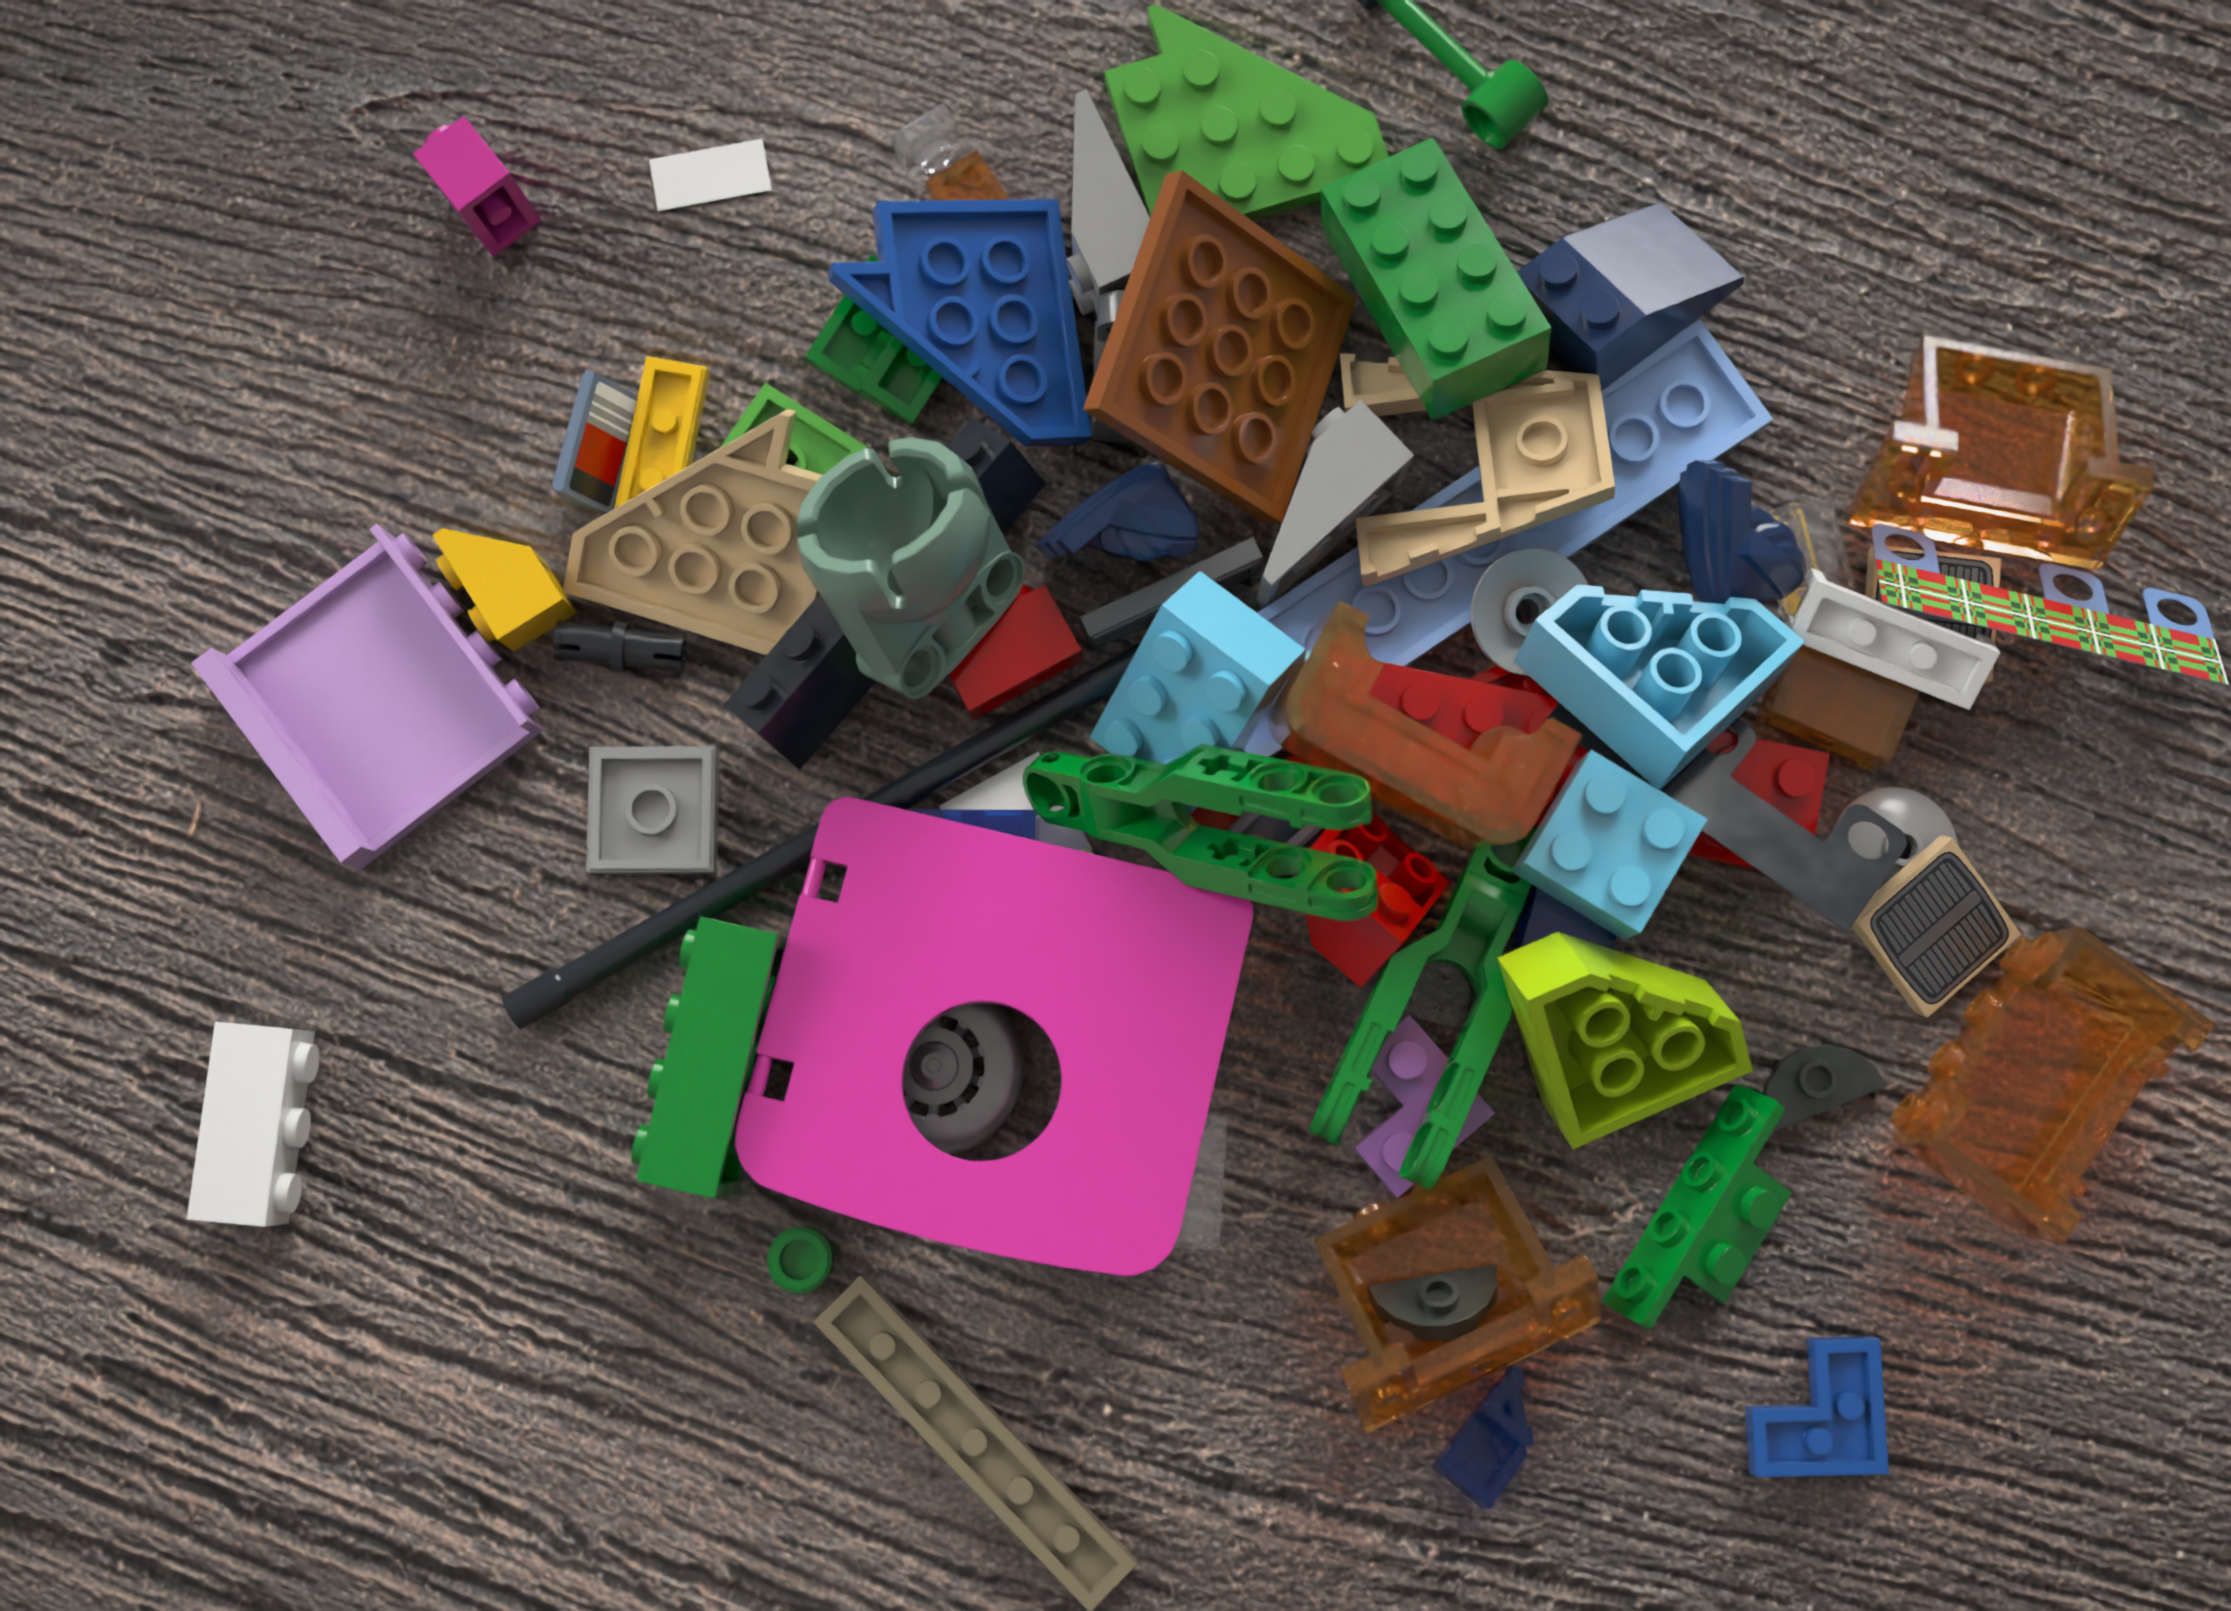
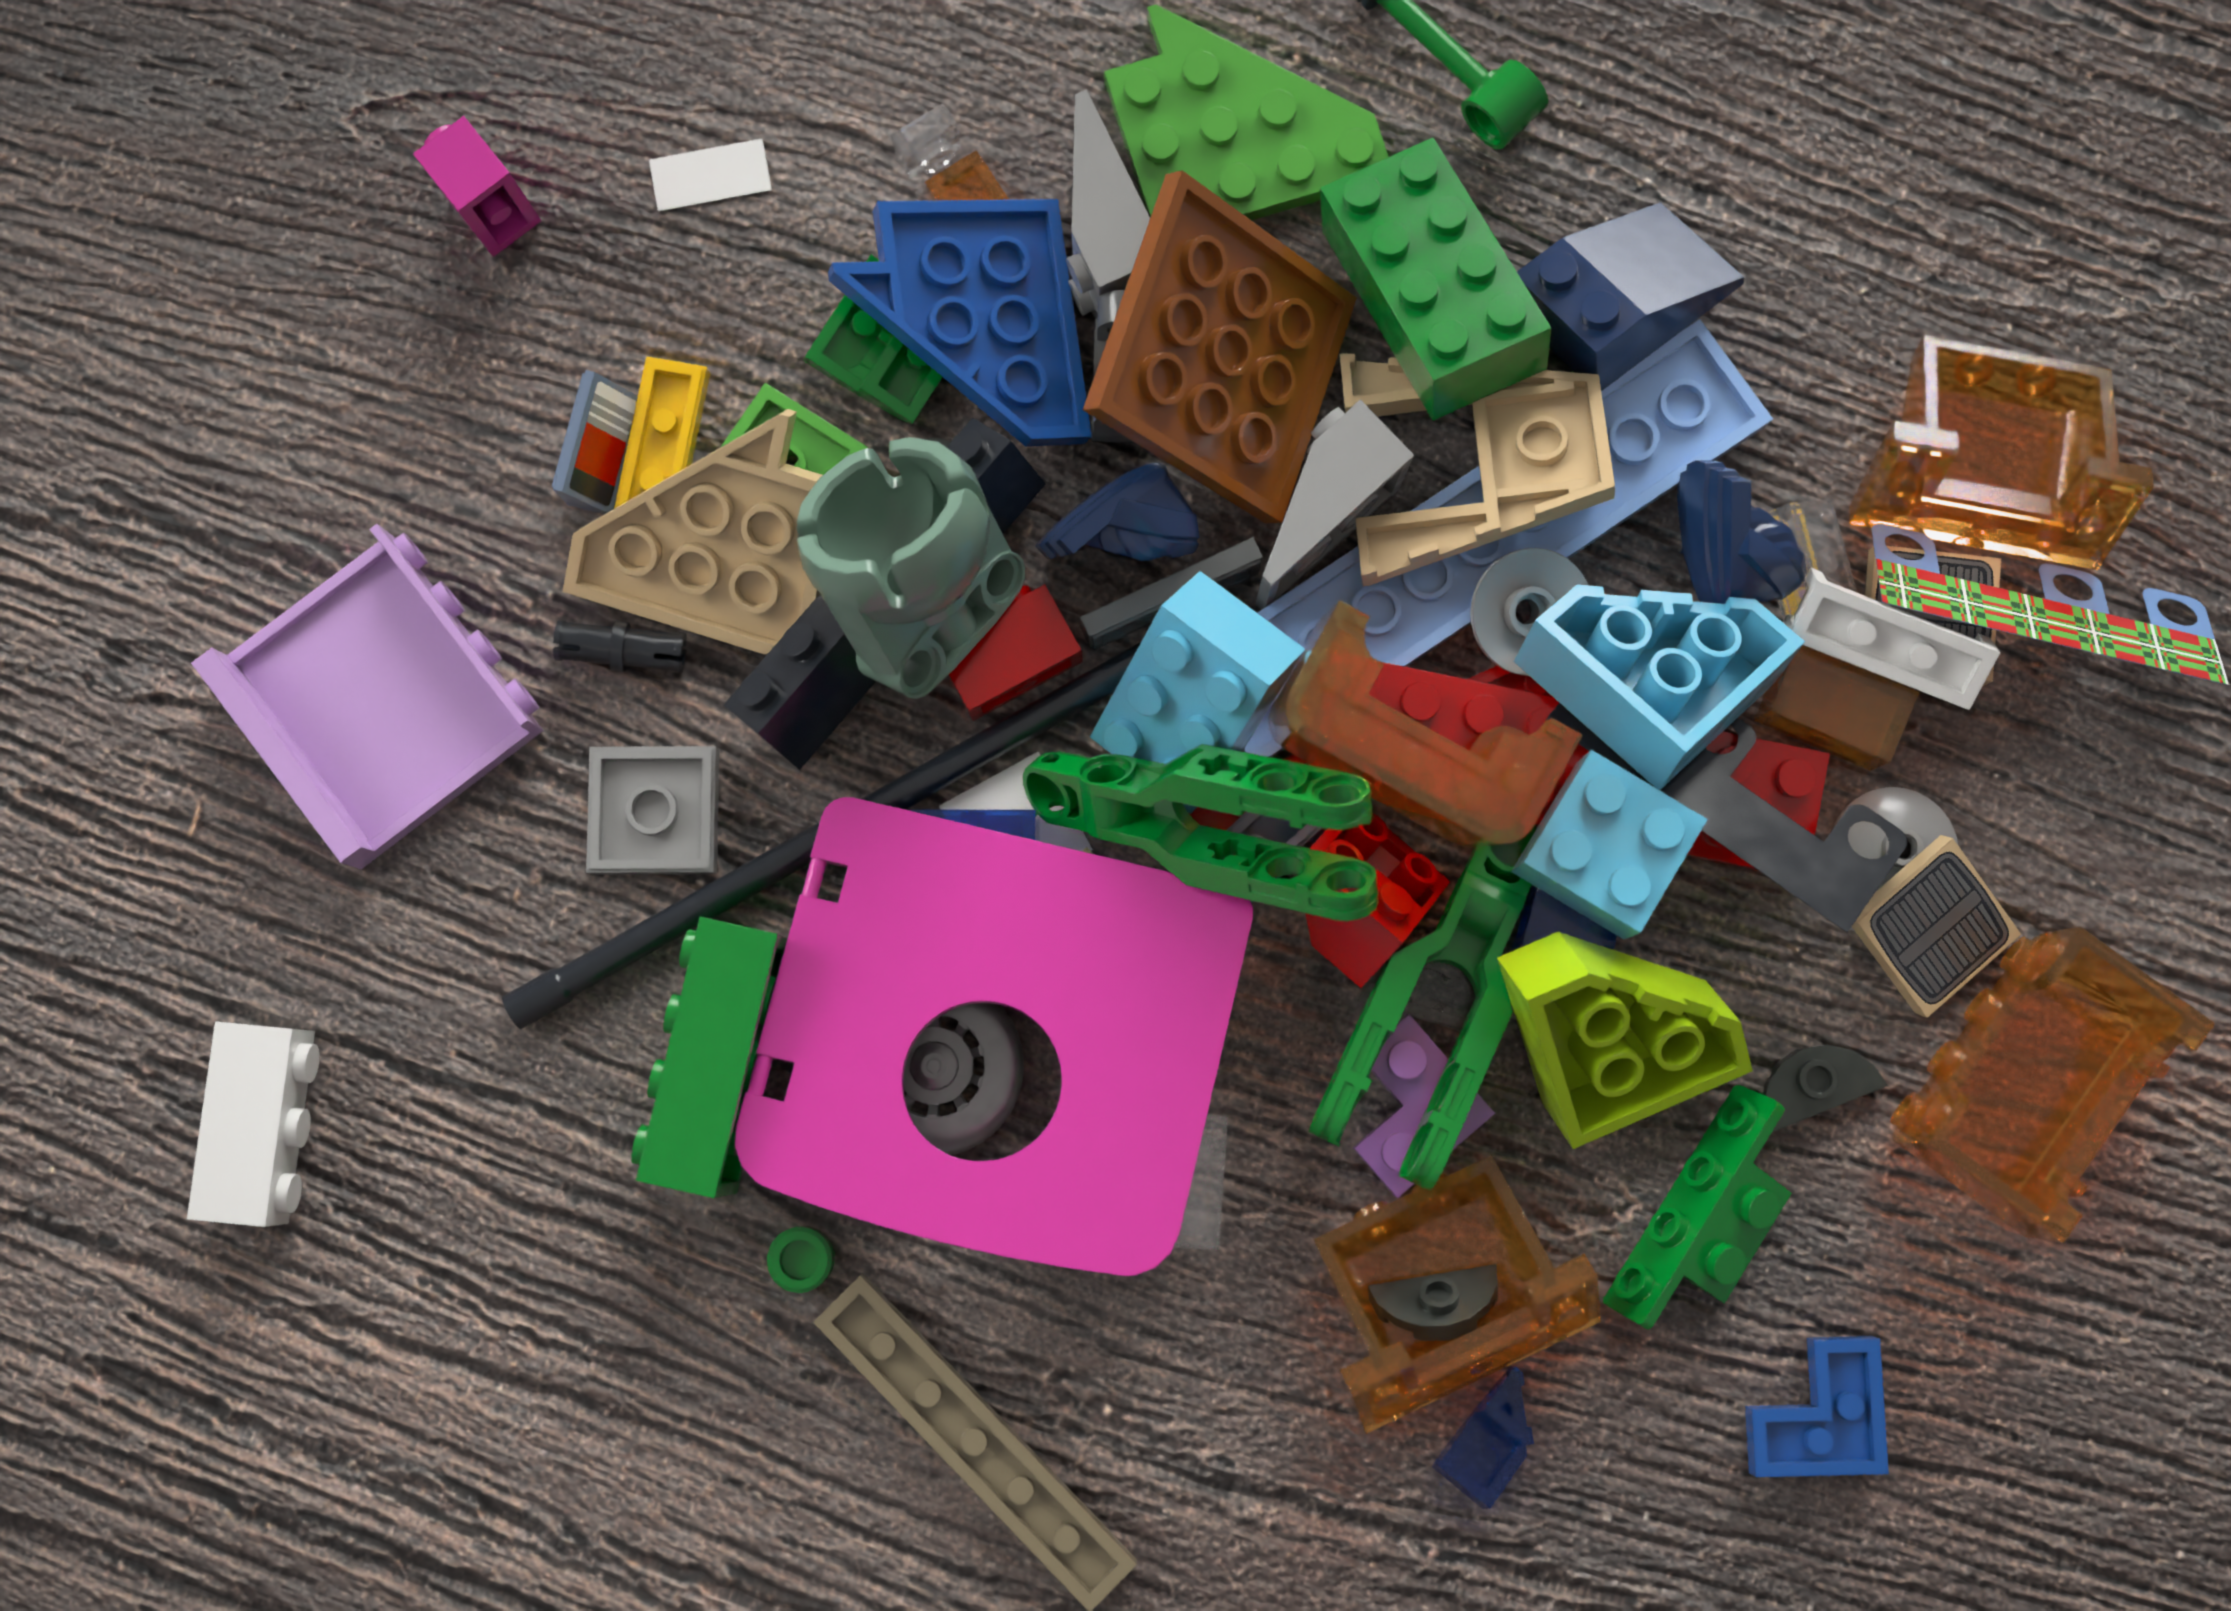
(508, 583): yellow slope -> none

